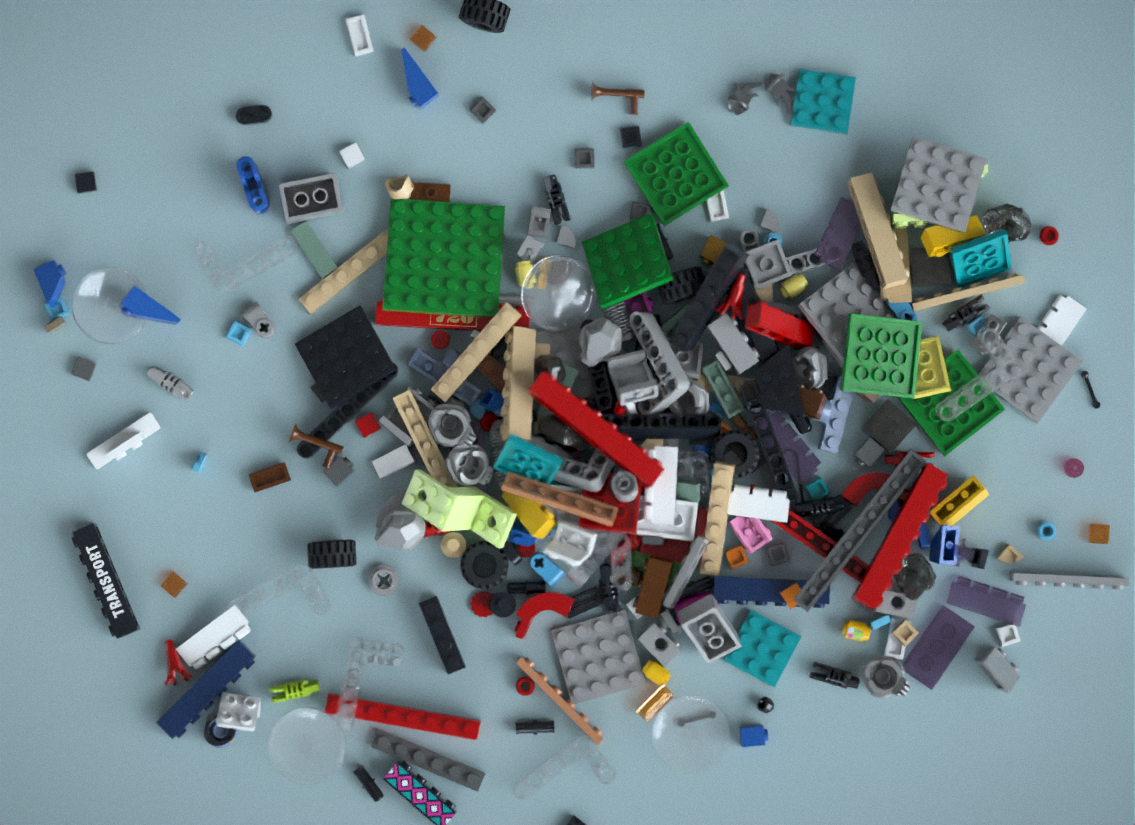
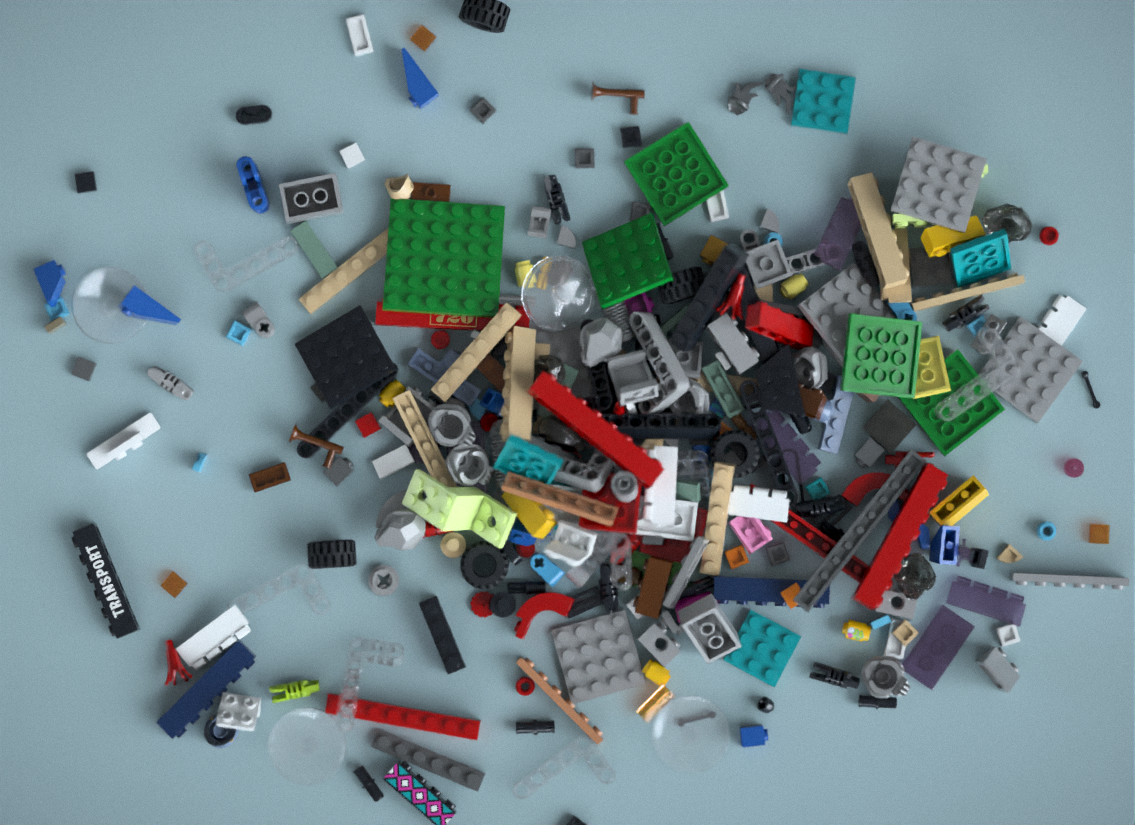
(391, 390): none -> yellow brick
(531, 246): light grey hinge -> none
(871, 701): none -> black axle

